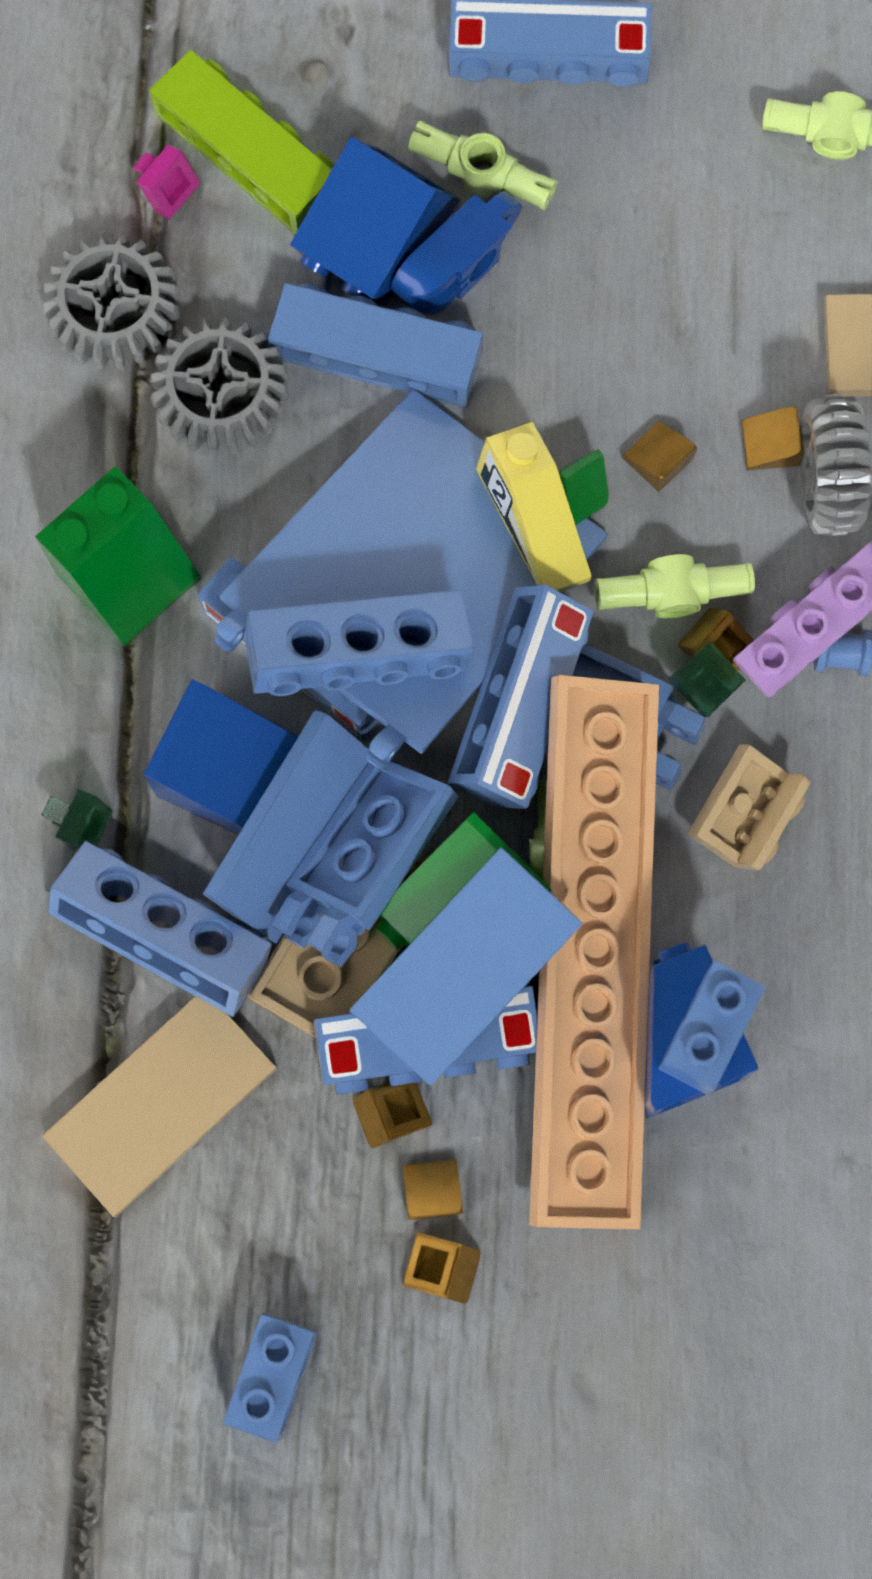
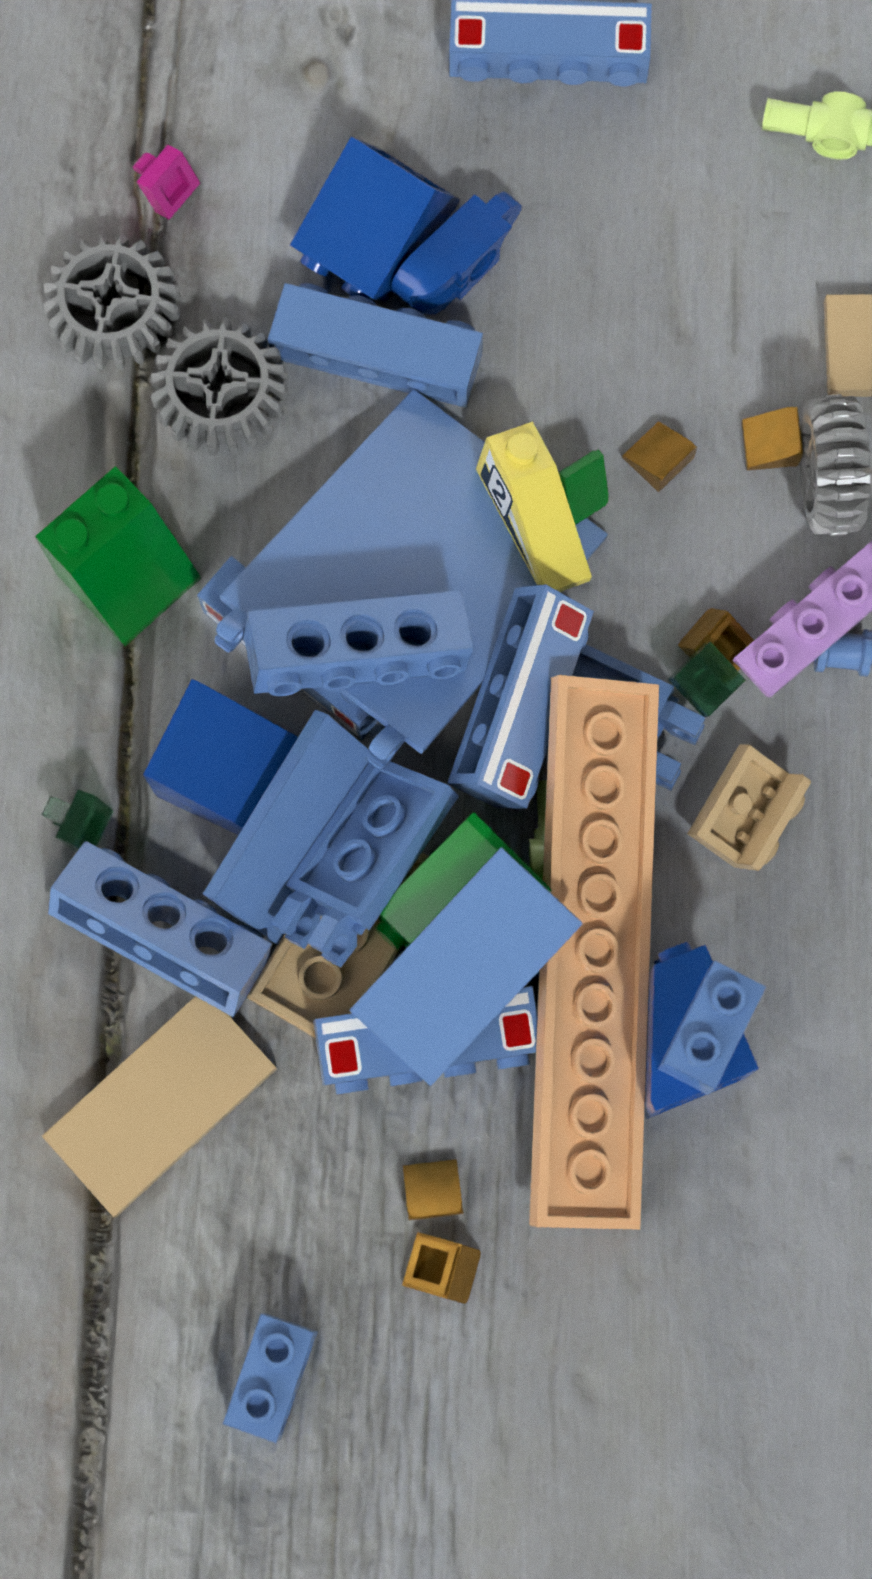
(241, 138): lime brick -> none
(391, 1112): pearl gold slope -> none
(463, 151): yellowish green pin -> none
(674, 586): yellowish green pin -> none

